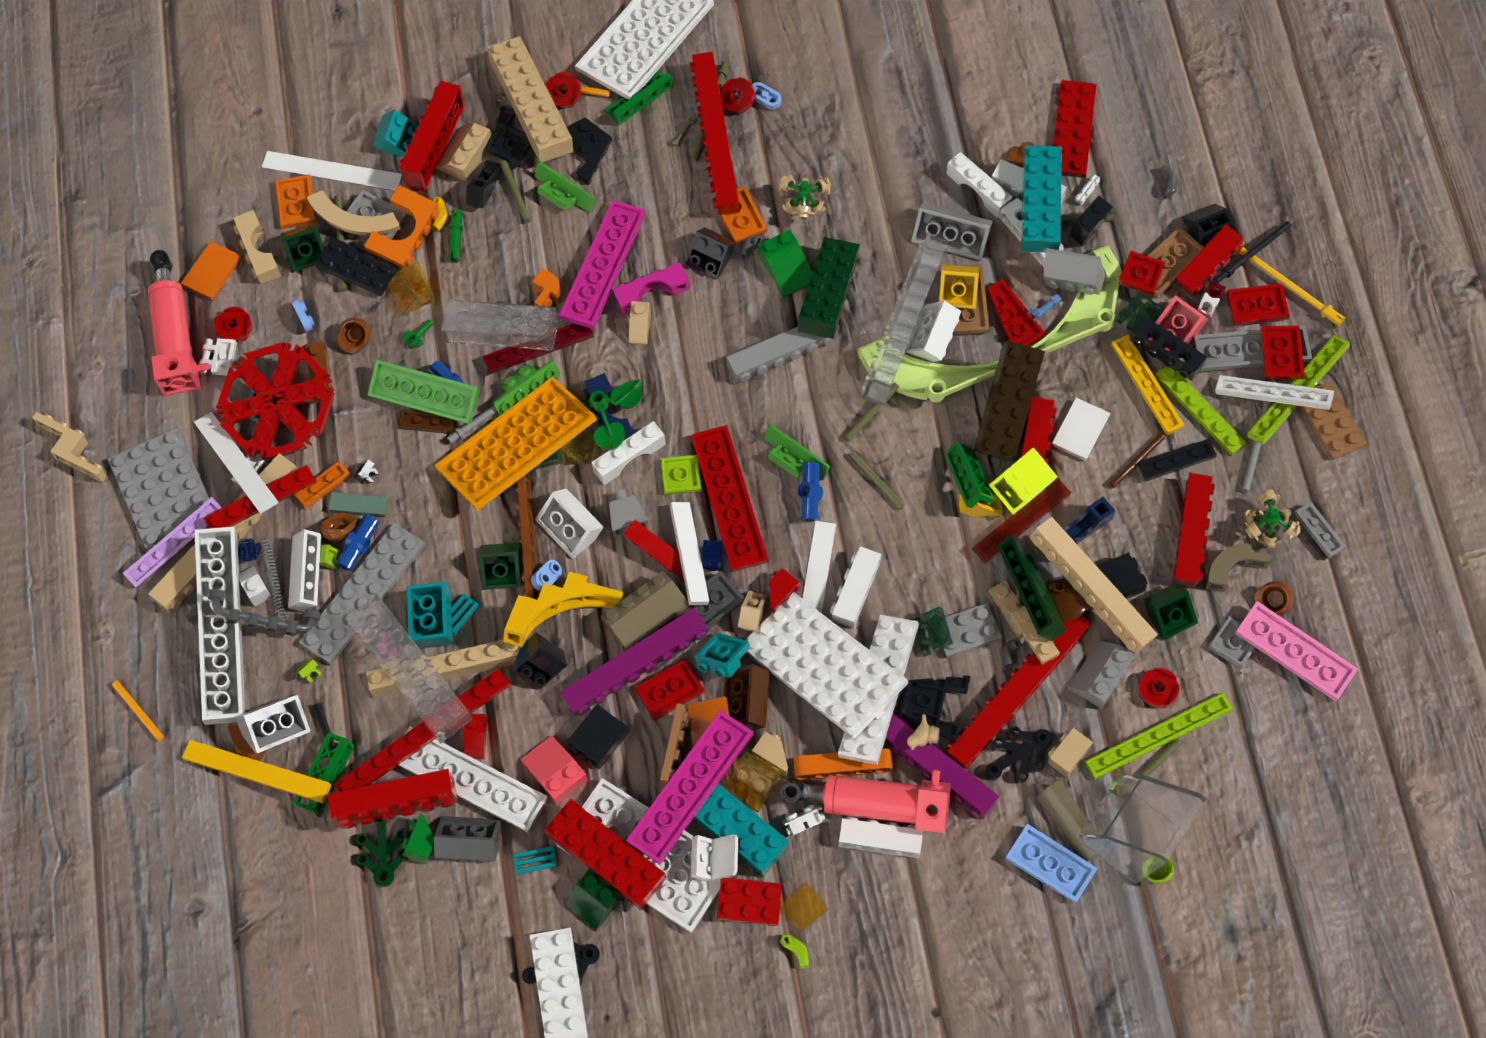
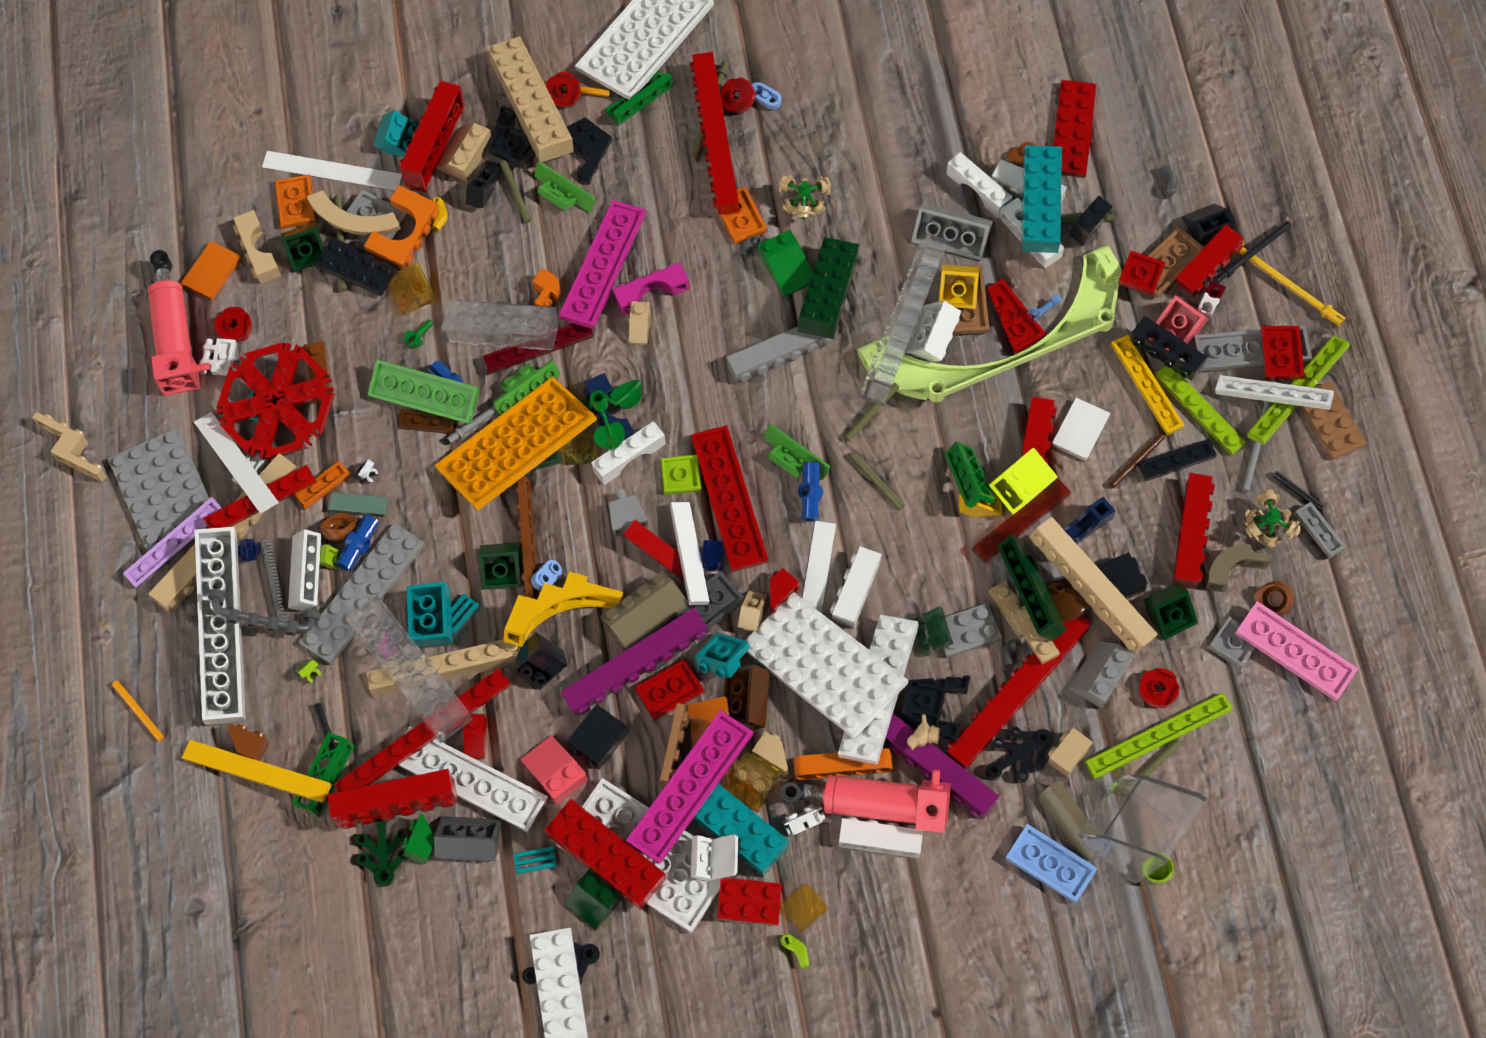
(254, 586): white slope -> none
(273, 723): light grey slope -> none
(300, 309): light blue plate -> none
(353, 335): dark orange hat -> none
(455, 235): green pin -> none
(568, 522): white slope -> none
(691, 121): olive hinge -> none
(710, 252): black slope -> none
(1009, 401): dark brown brick -> none
(1073, 271): light grey slope -> none
(1087, 189): white axle -> none
(1149, 309): clear green plate -> none
(1257, 304): red plate -> none
(1297, 490): none -> black bar

